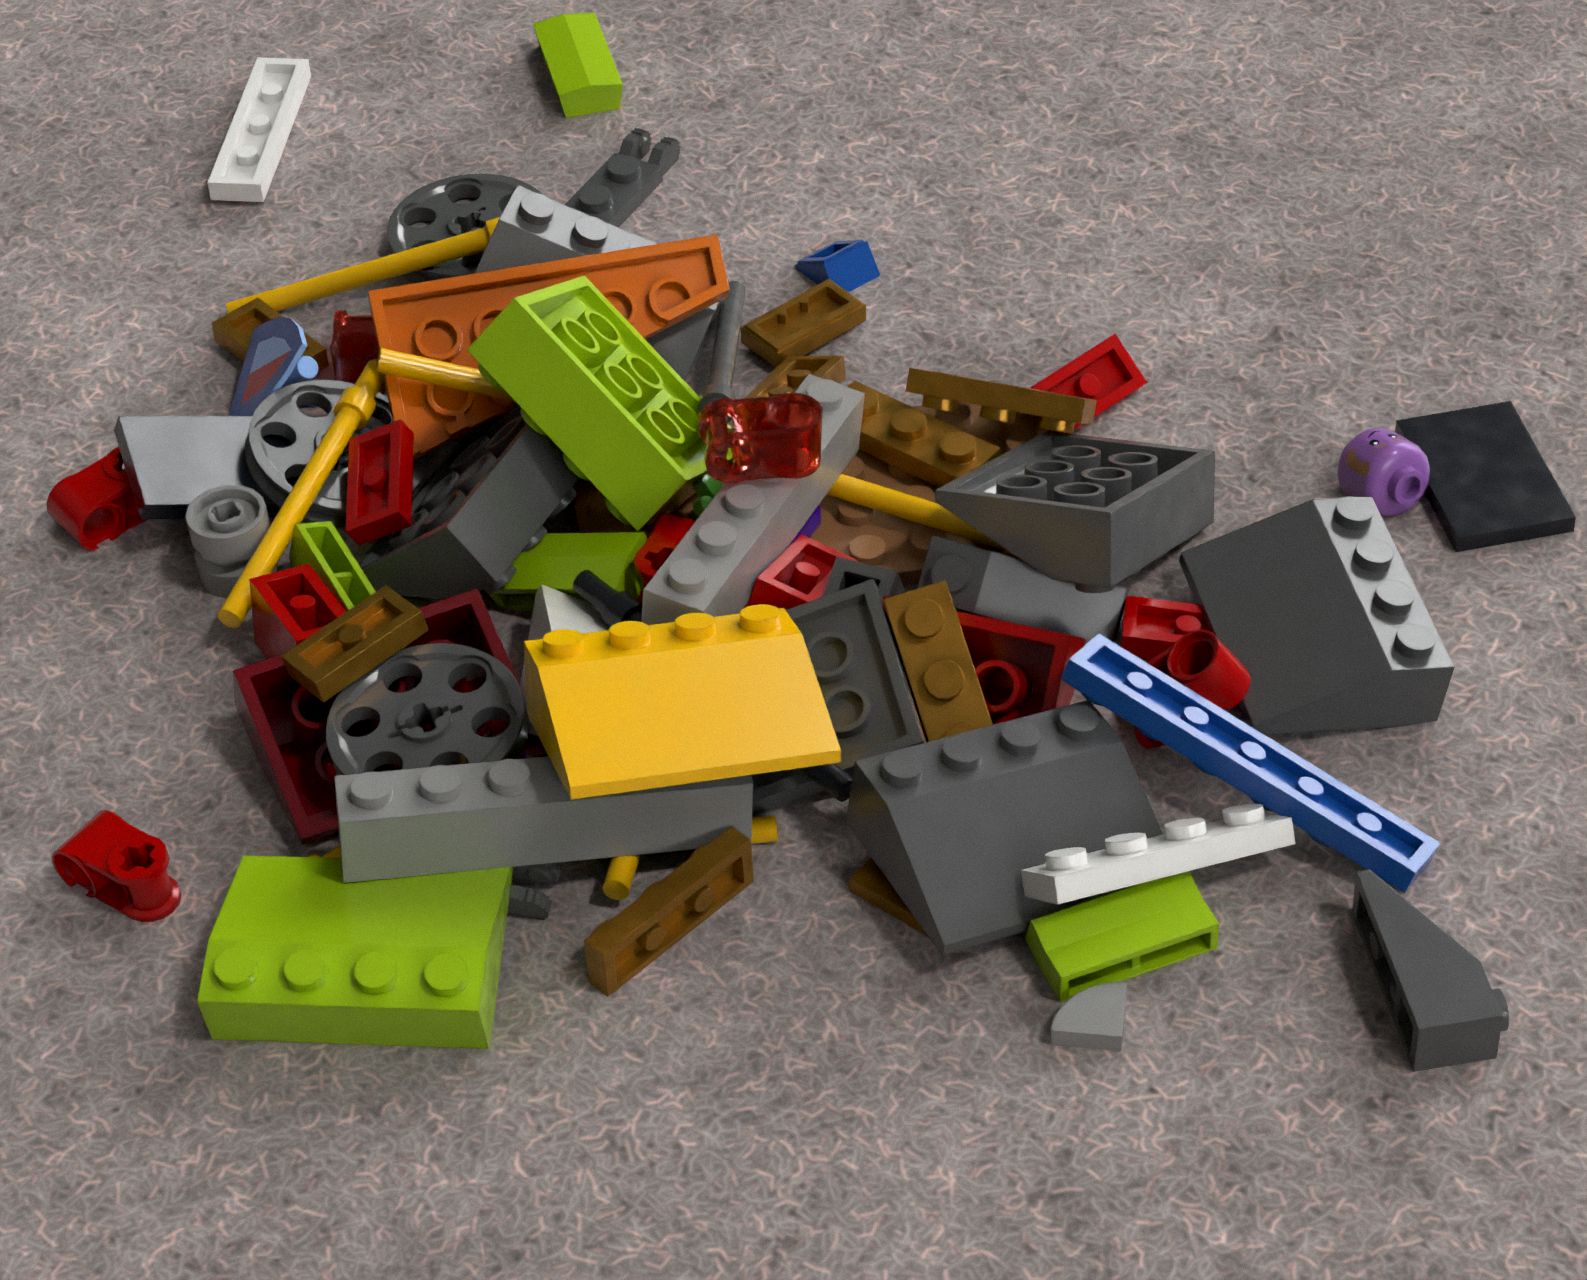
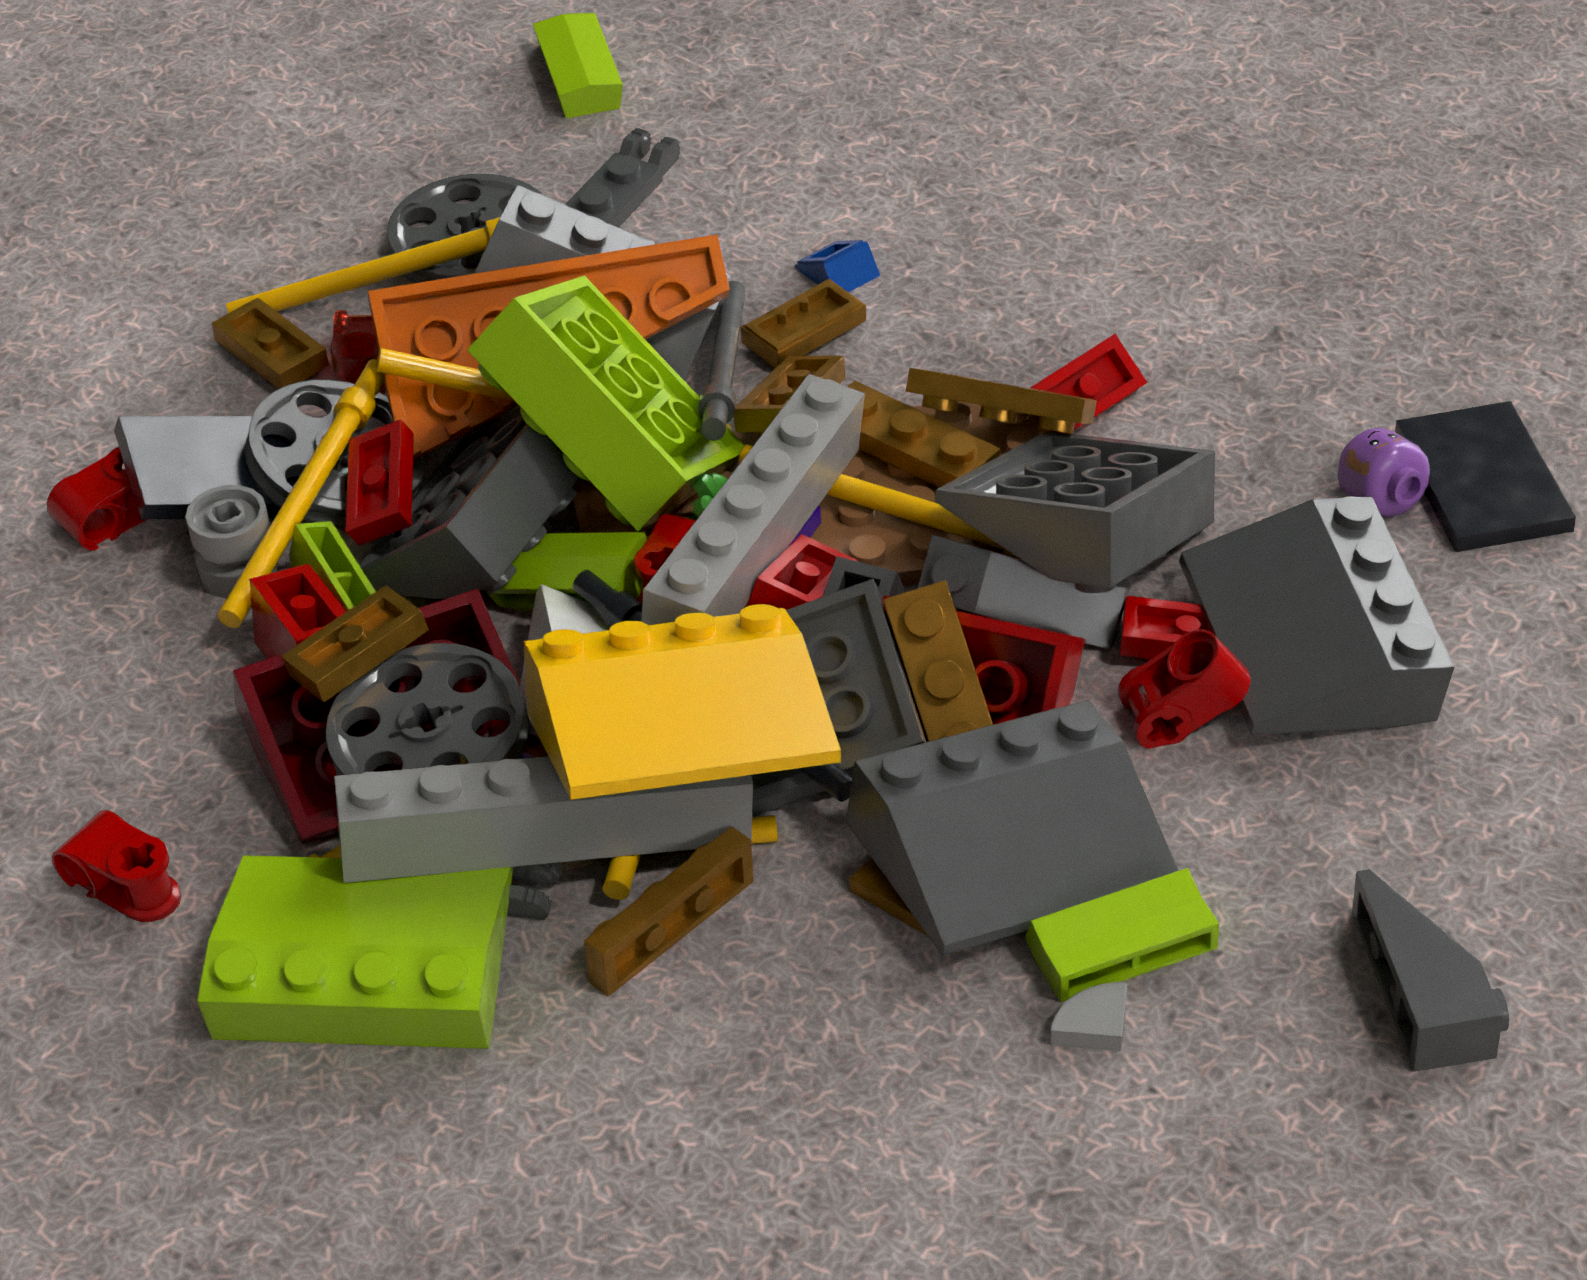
(259, 130): white plate -> none
(272, 363): shield -> none
(767, 439): clear red piece -> none
(1139, 859): white plate -> none
(1250, 762): blue plate -> none

